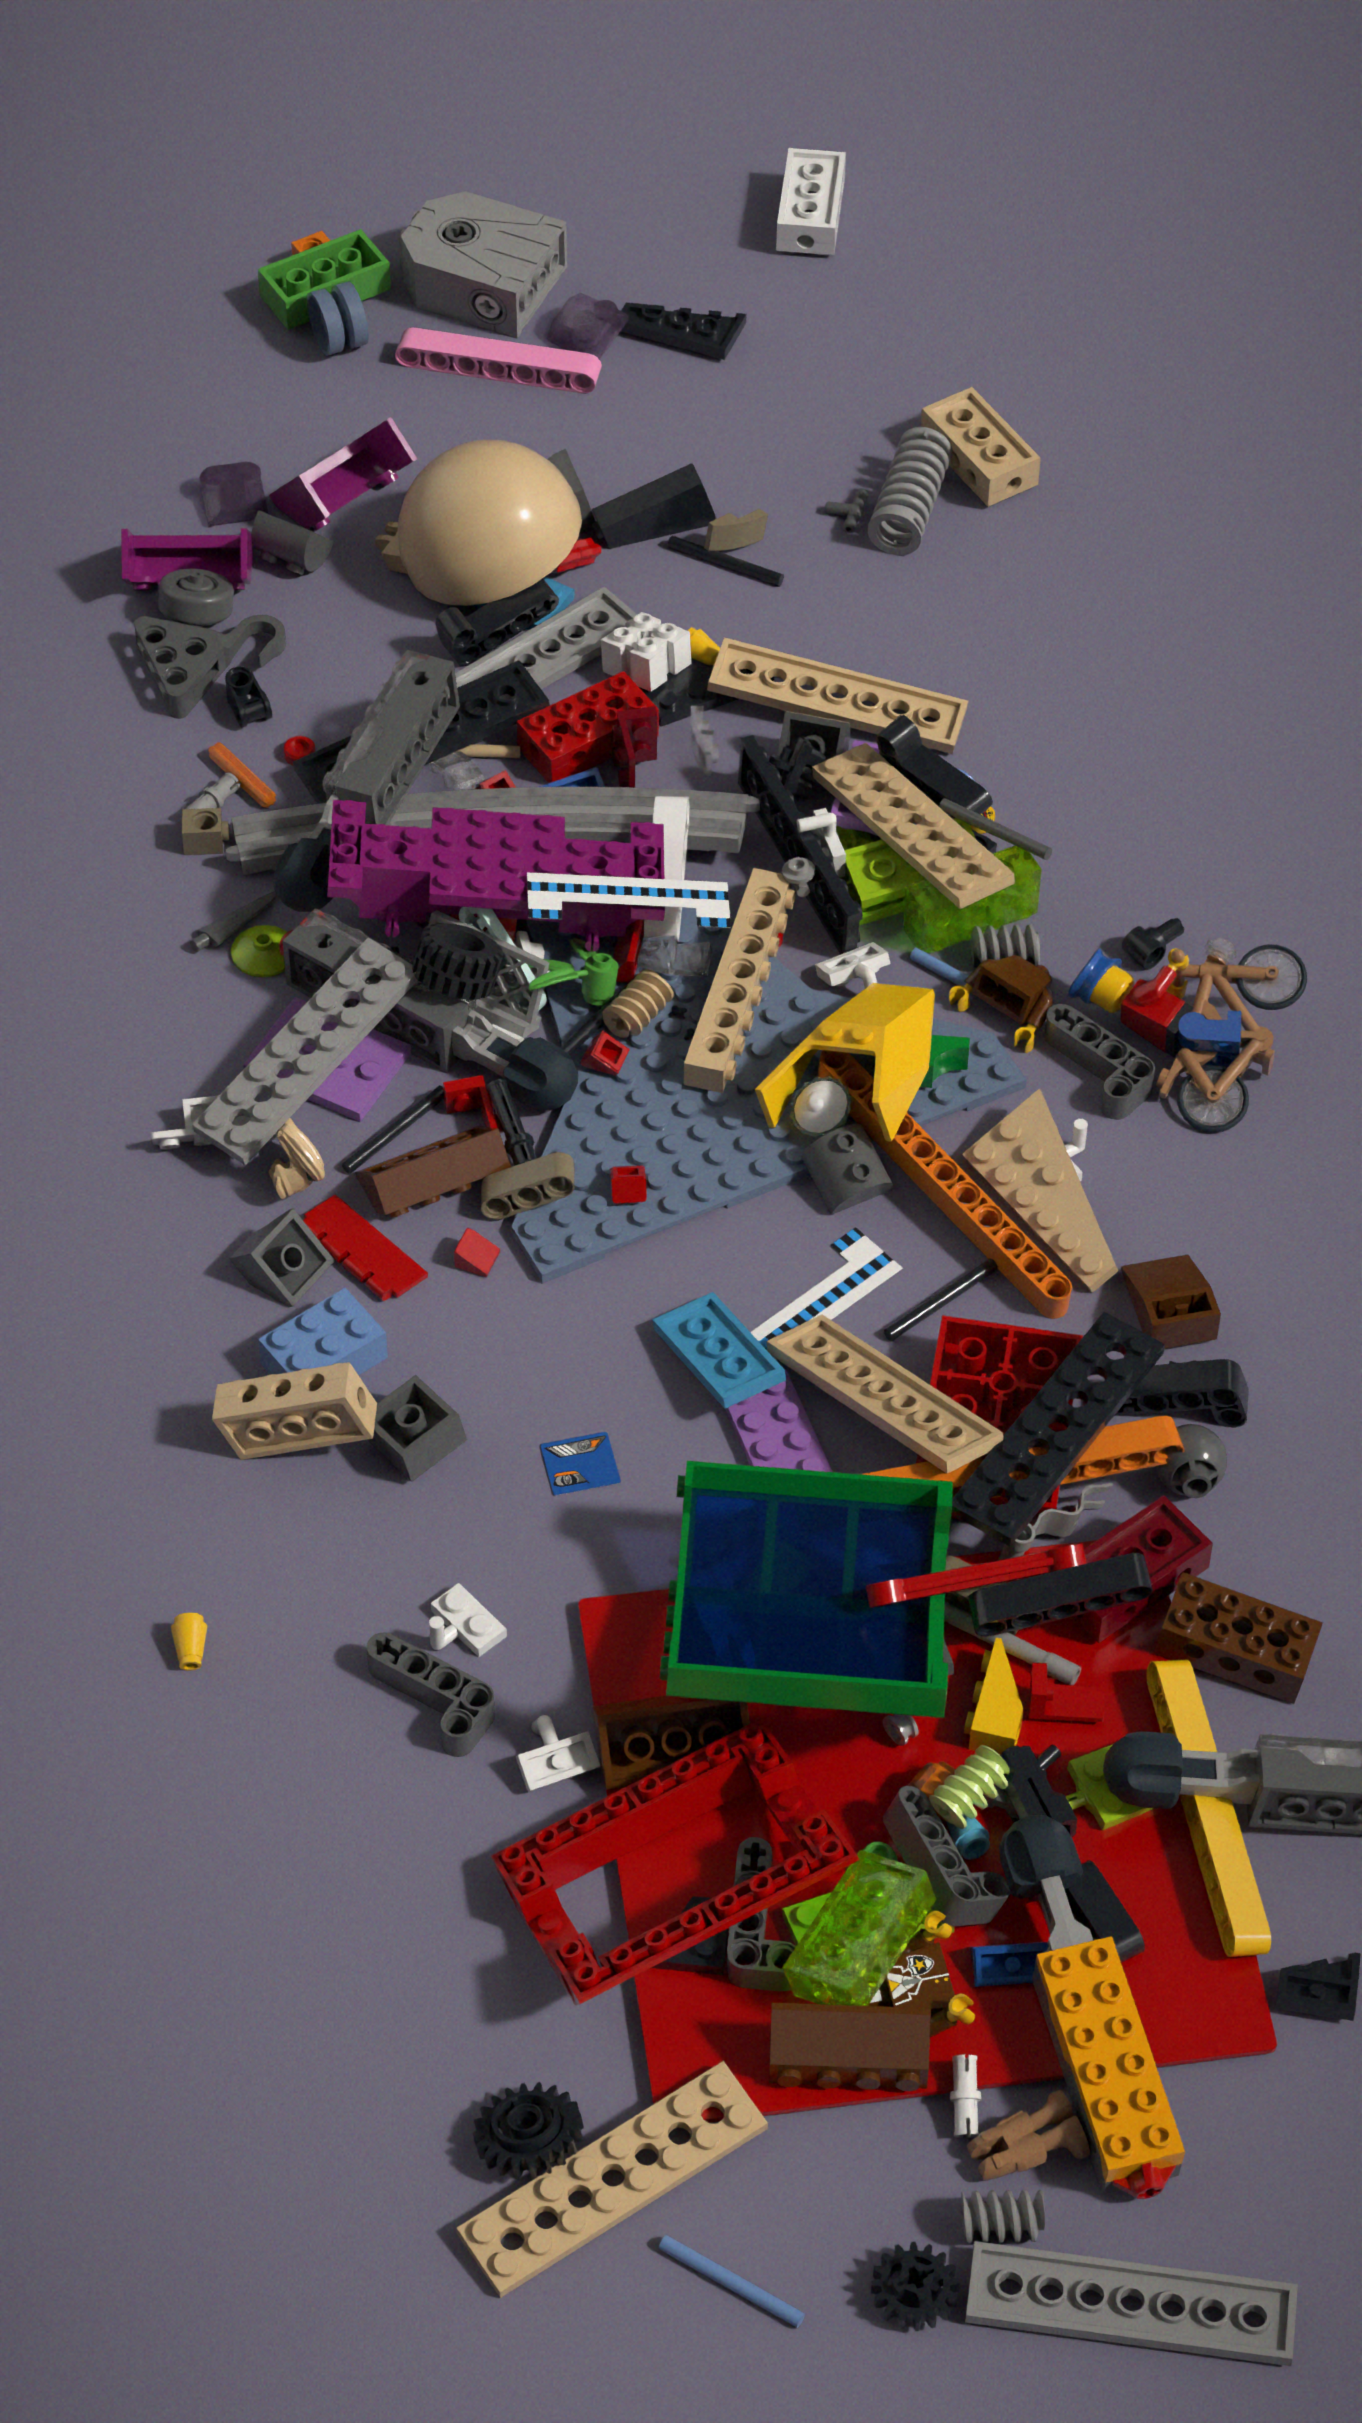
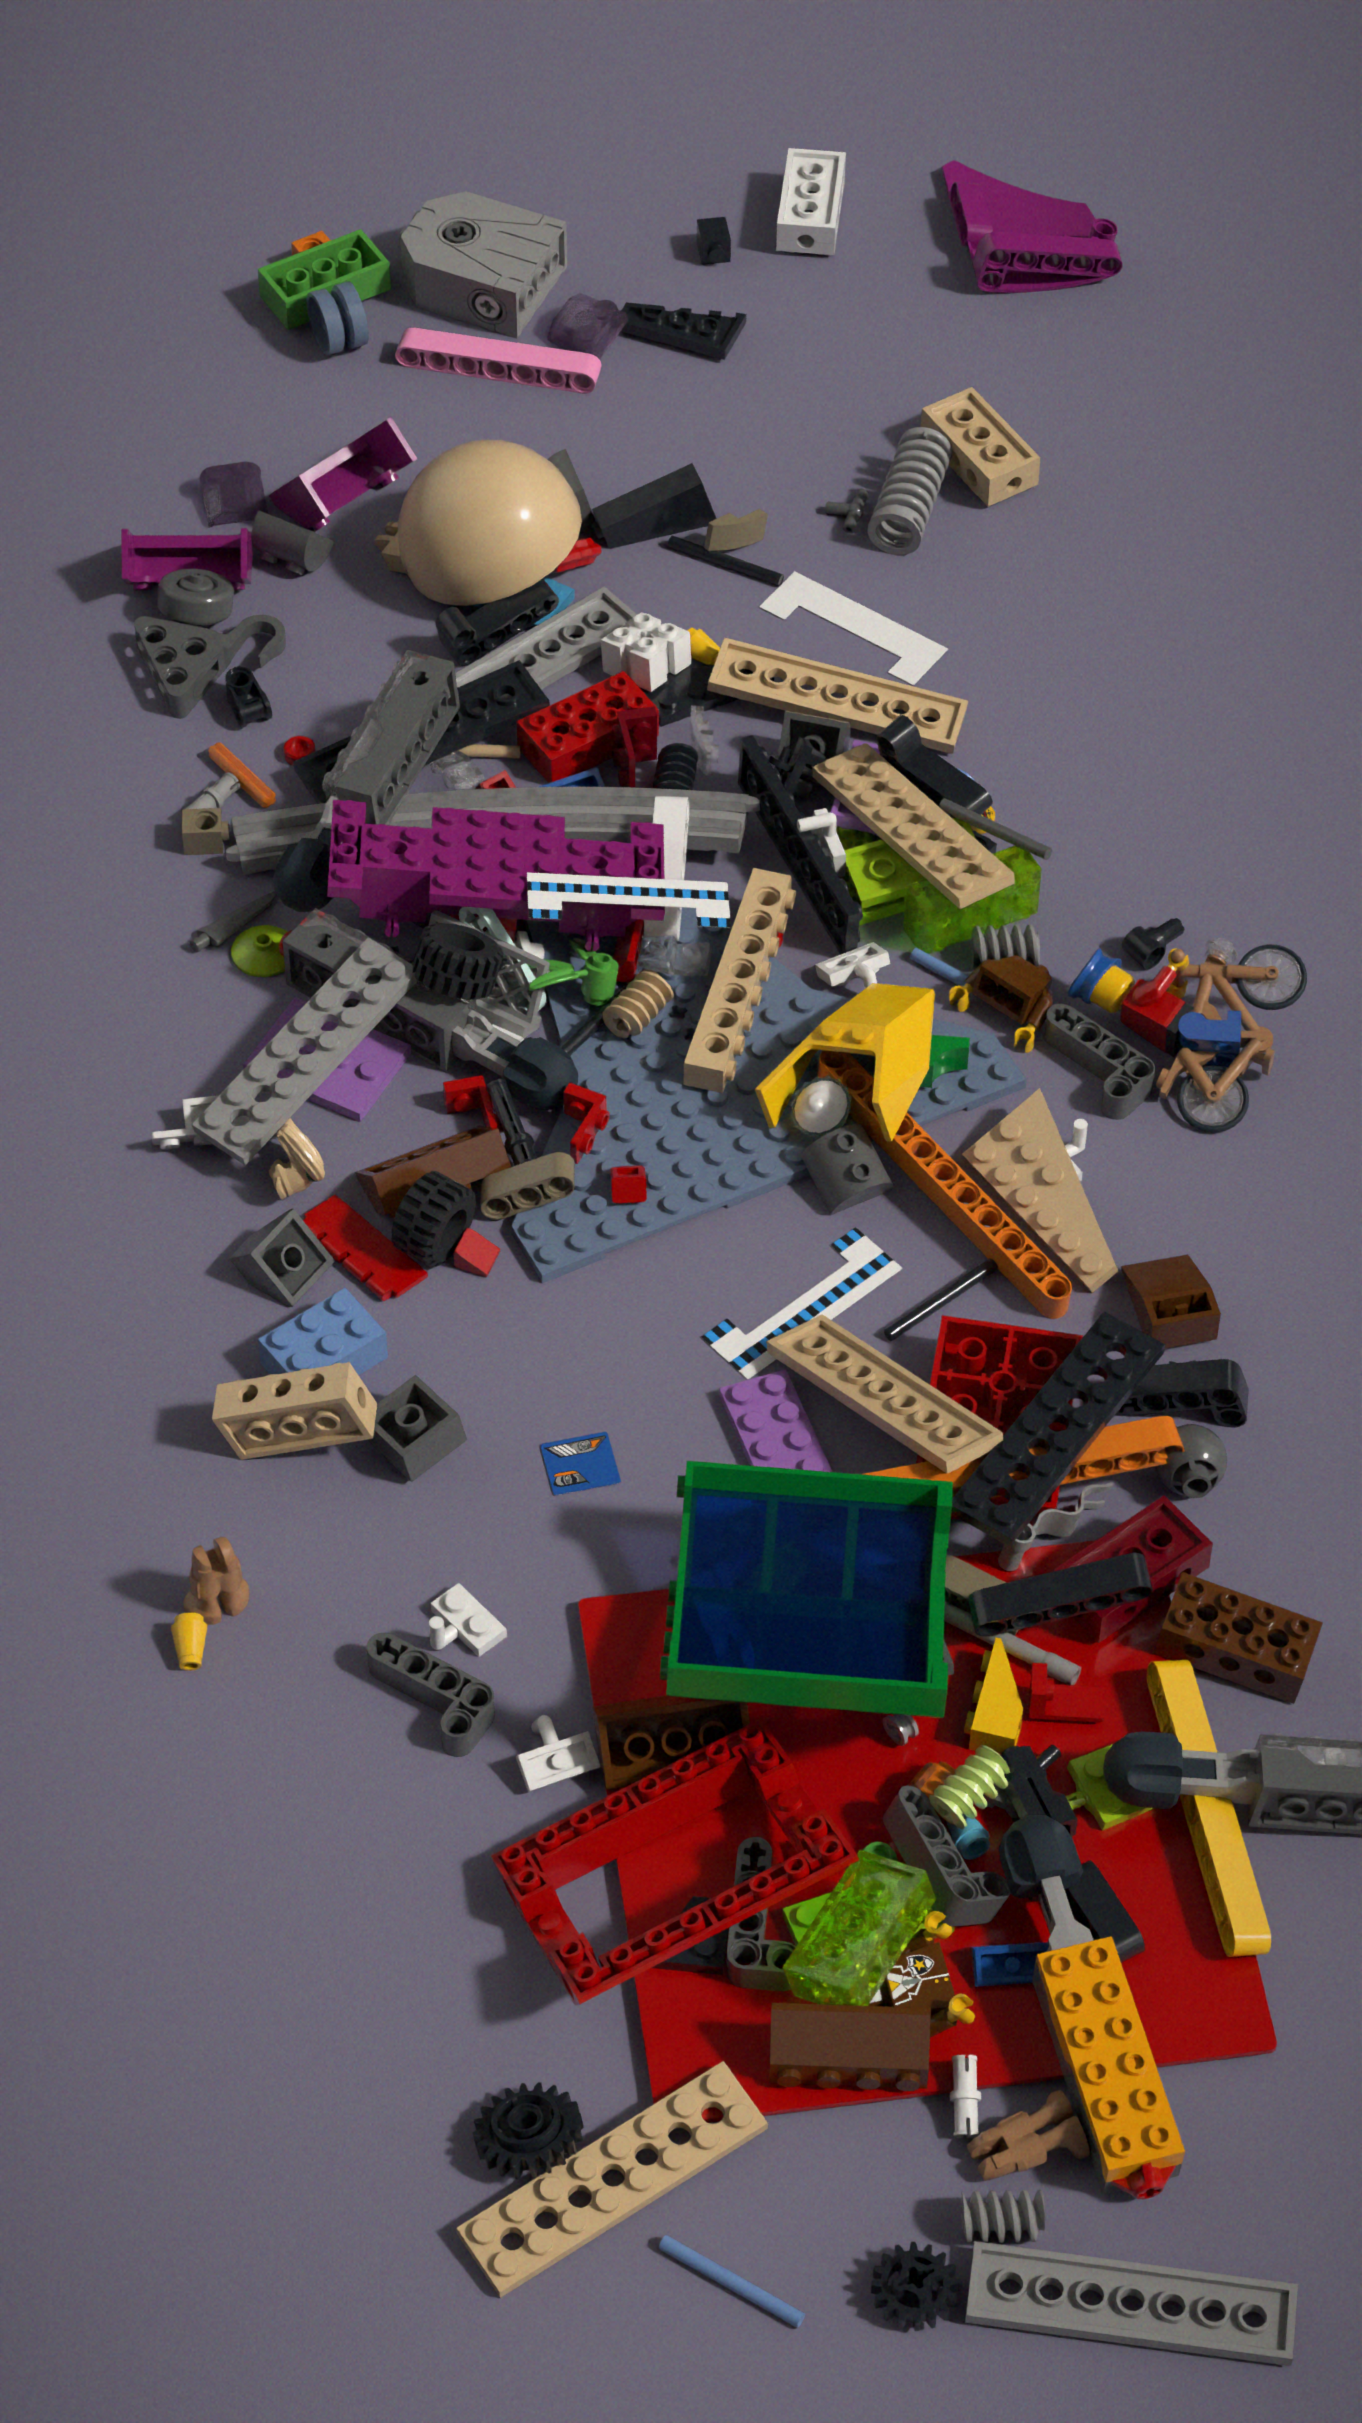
(214, 1575): none -> medium nougat piece
(393, 1130): black bar -> none
(433, 1218): none -> black tyre
(592, 1109): none -> red bracket
(605, 1054): red slope -> none
(676, 767): none -> black piece
(713, 240): none -> black brick
(719, 1350): dark azure plate -> none
(799, 872): light grey plate -> none
(916, 651): none -> white sticker
(974, 1576): red piece -> none
(1026, 238): none -> magenta panel
(1321, 1988): black wing -> none

